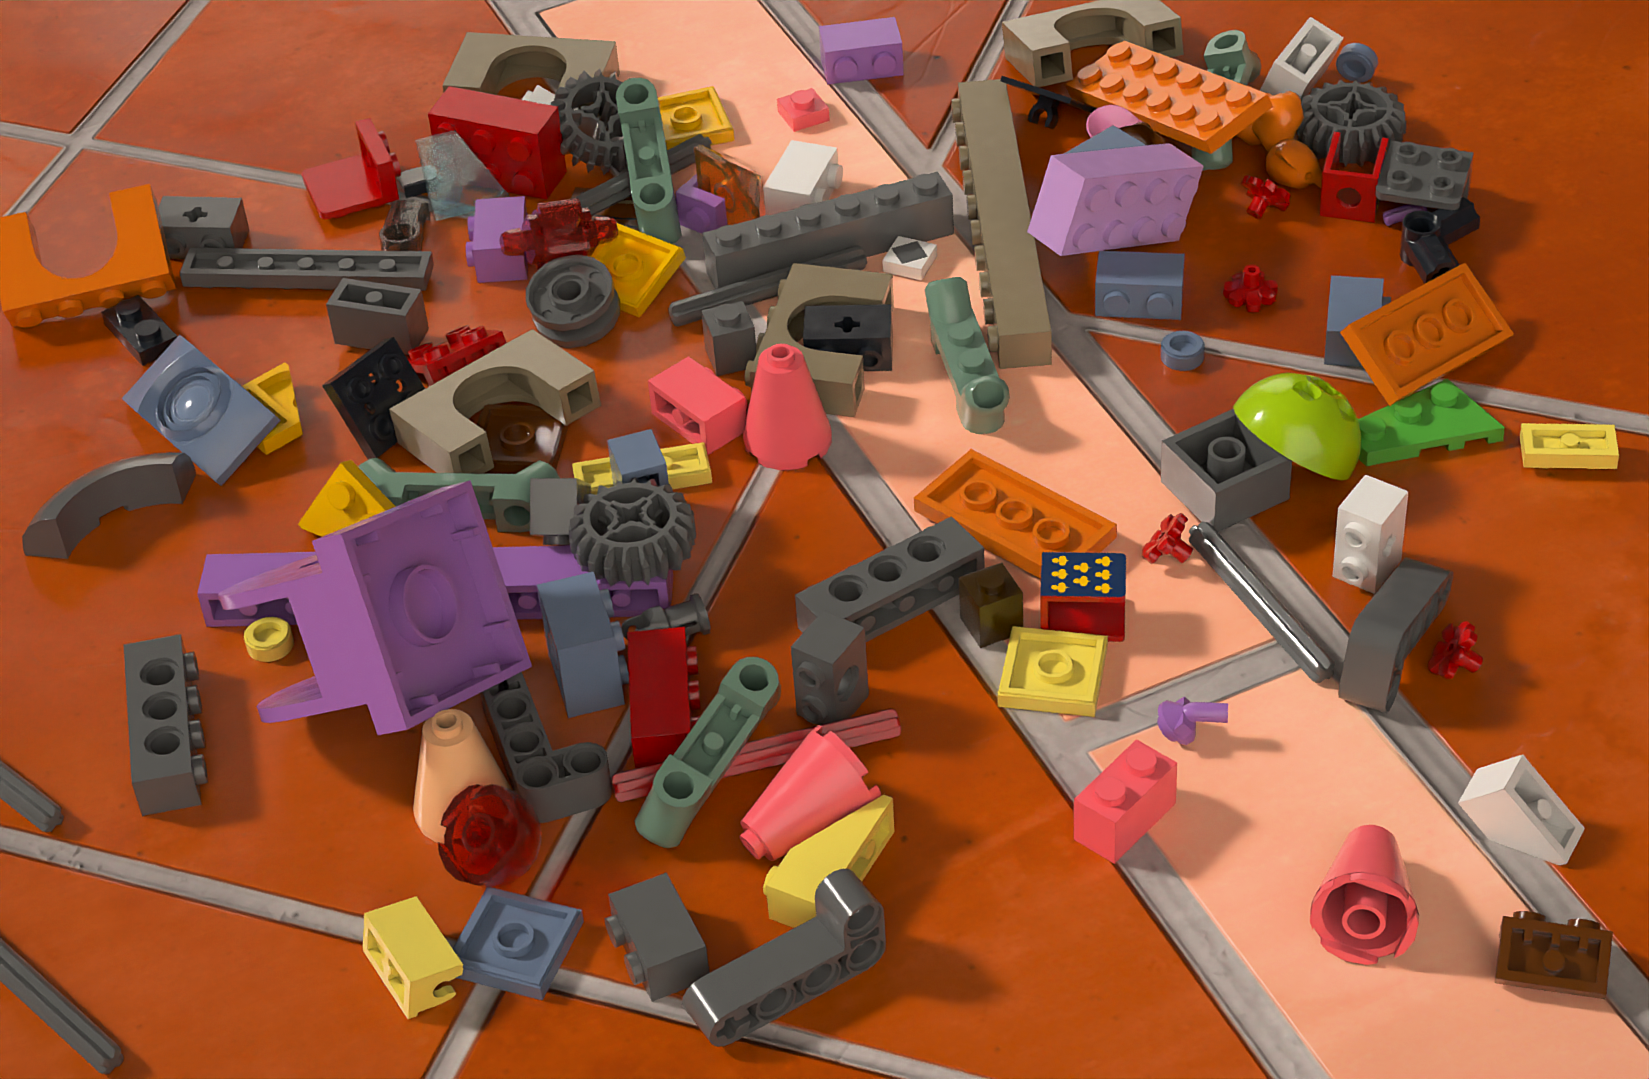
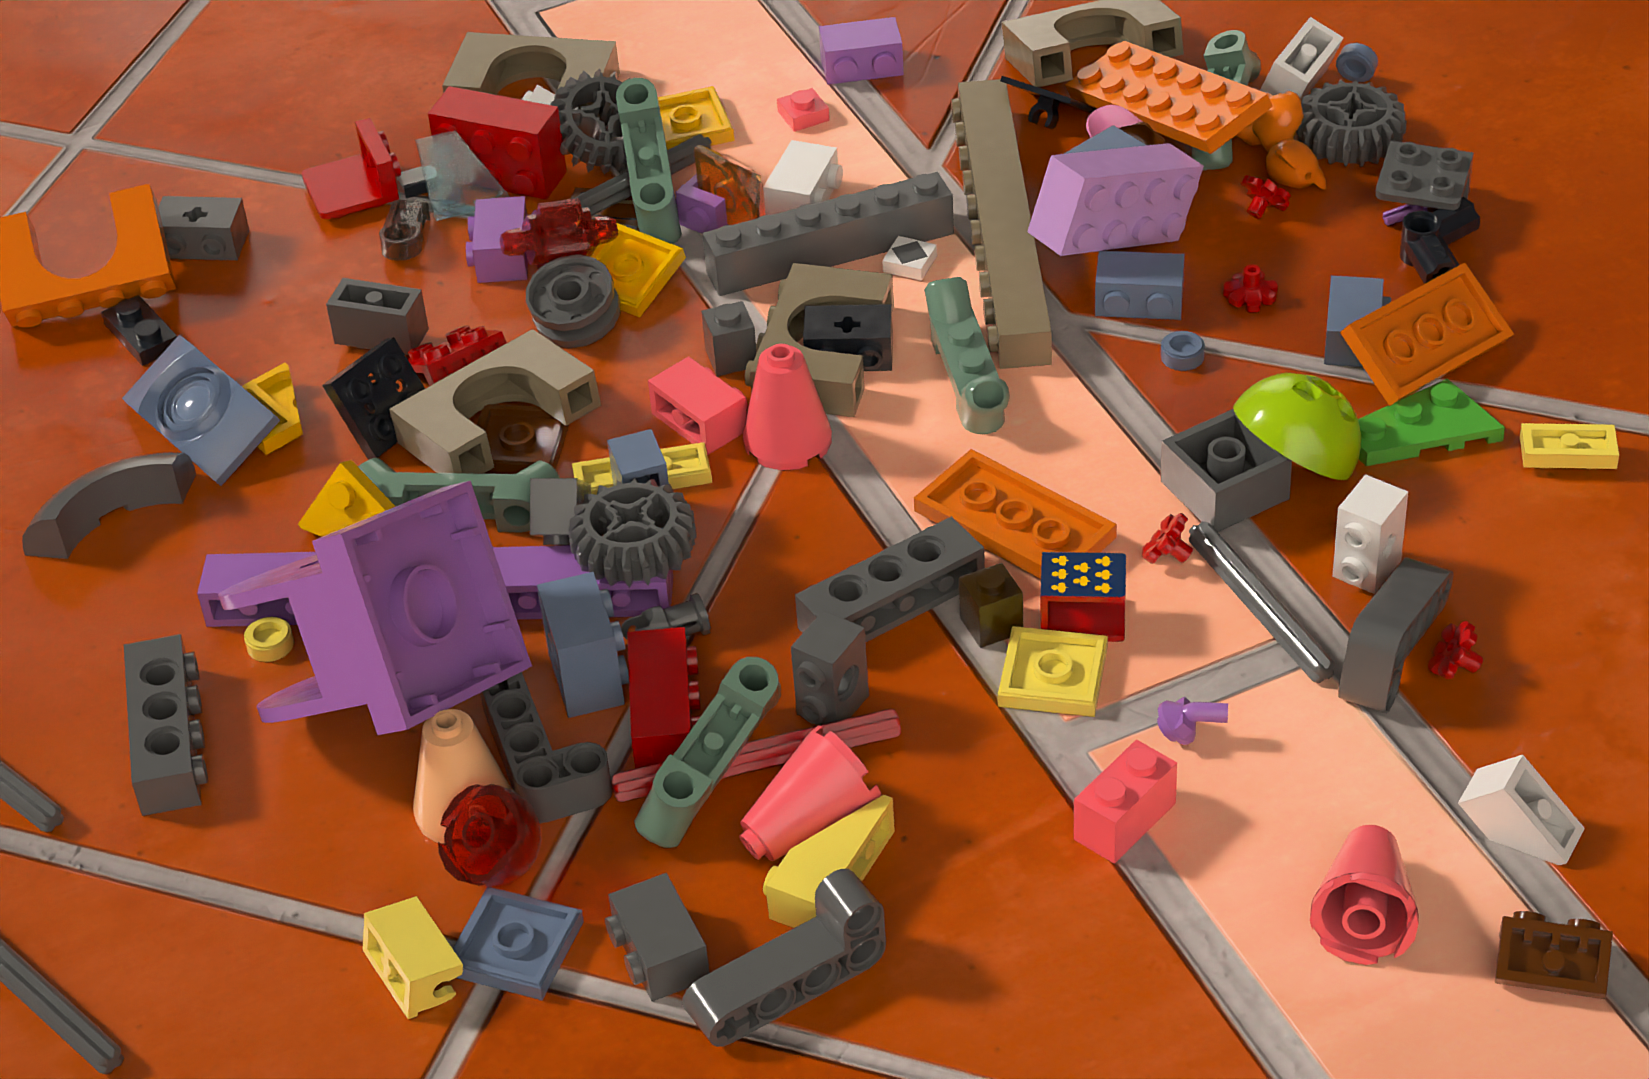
(303, 268): dark grey plate -> none
(757, 288): dark grey axle -> none
(1365, 184): red piece -> none

